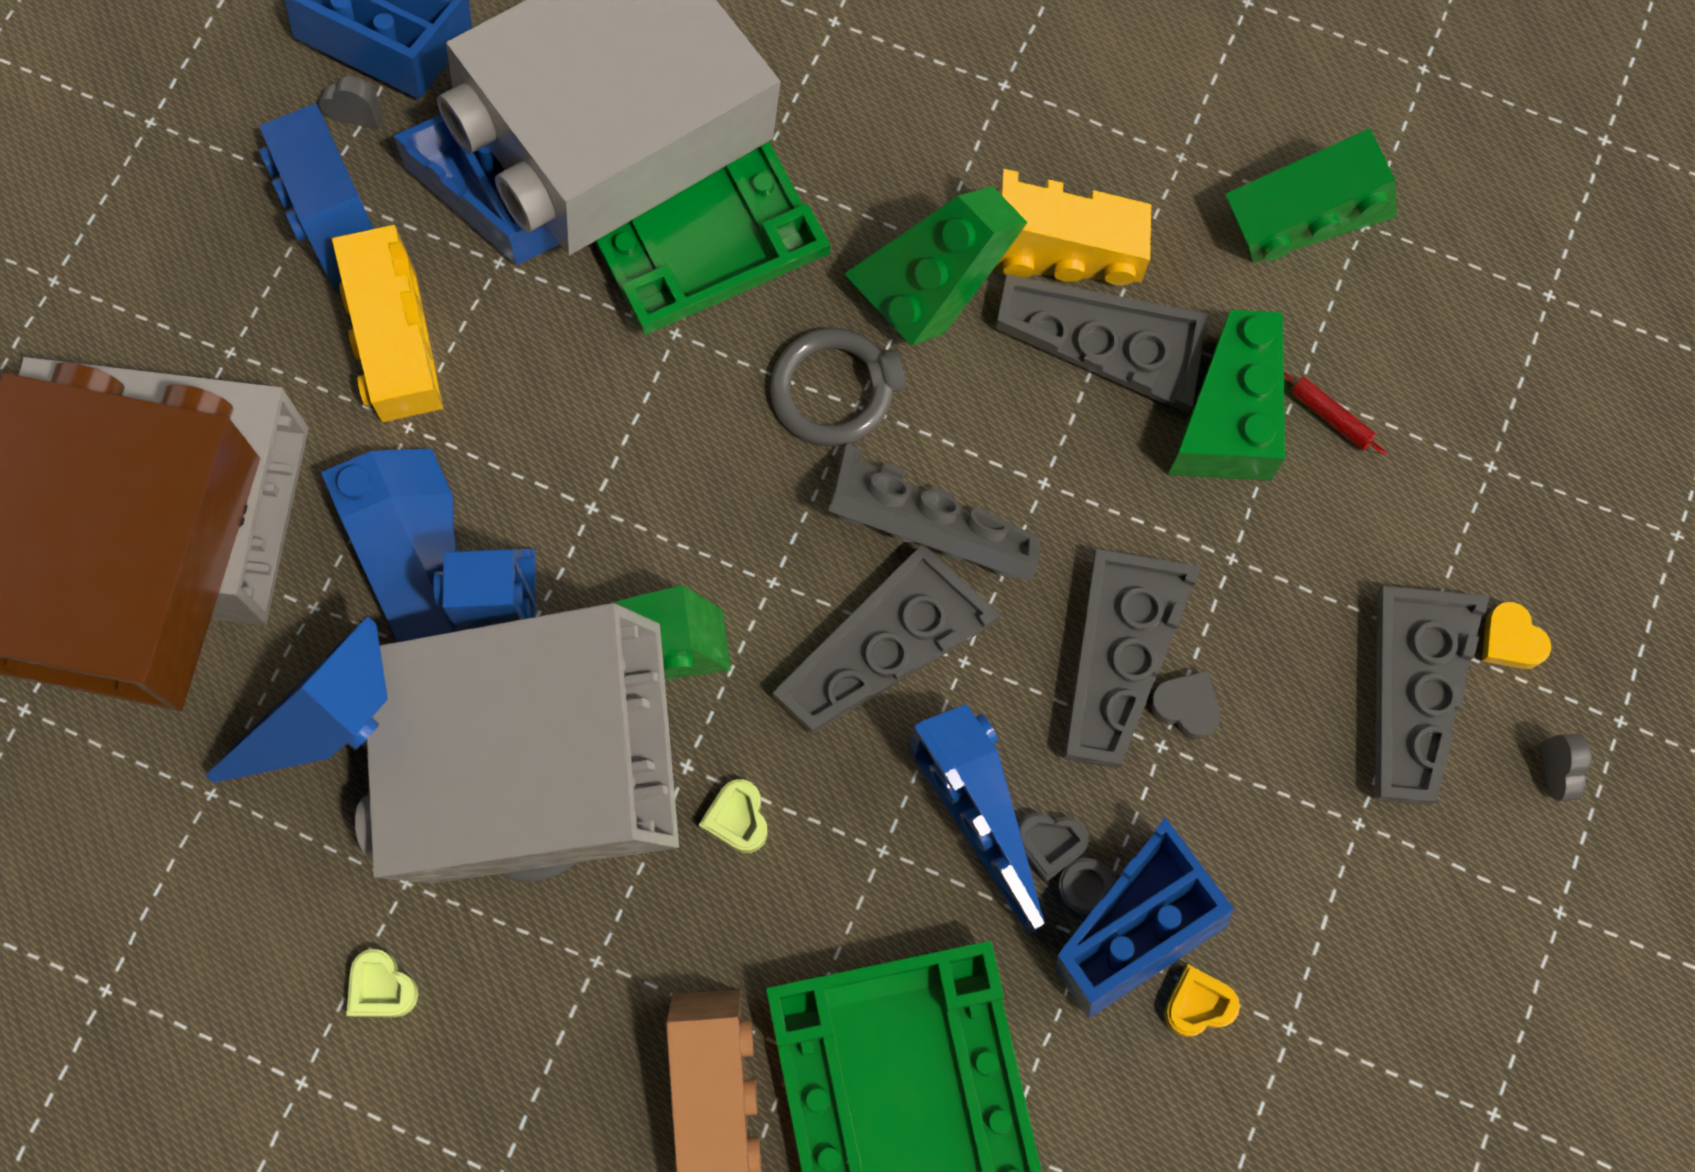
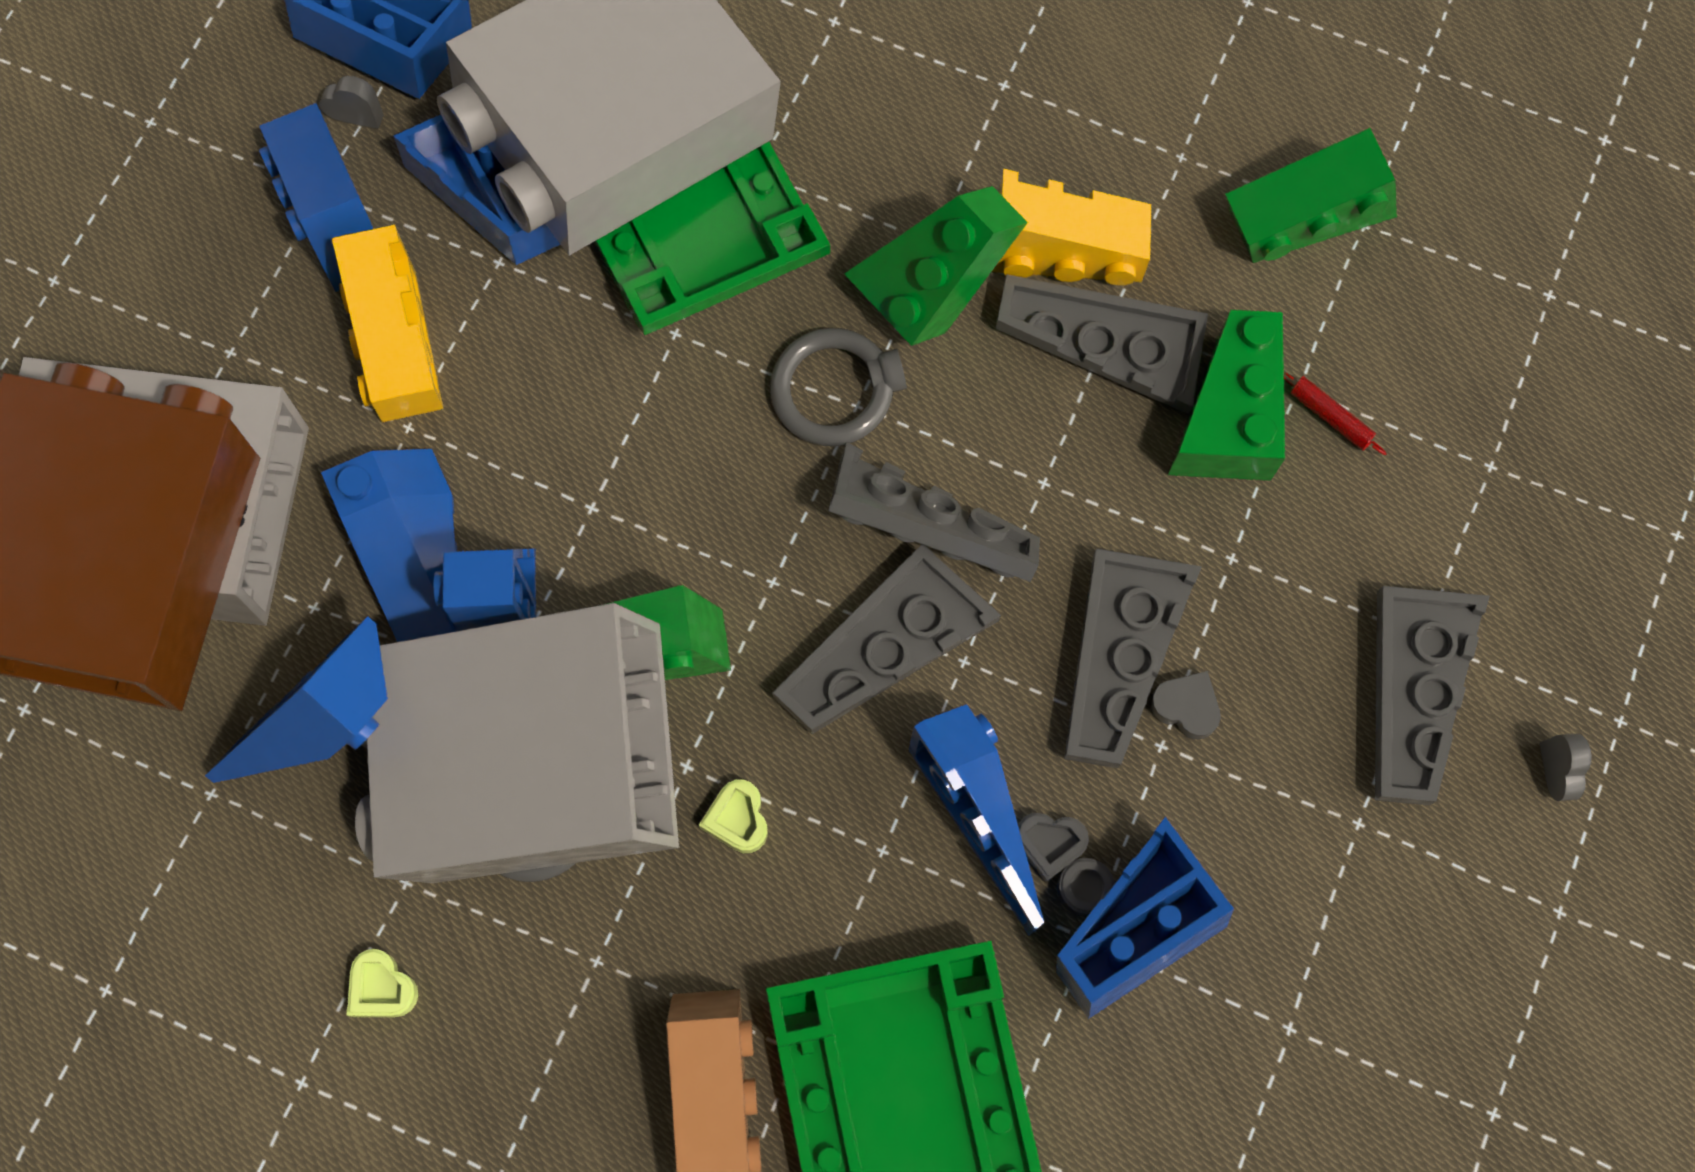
(1199, 1003): yellow tile -> none
(1513, 639): yellow tile -> none

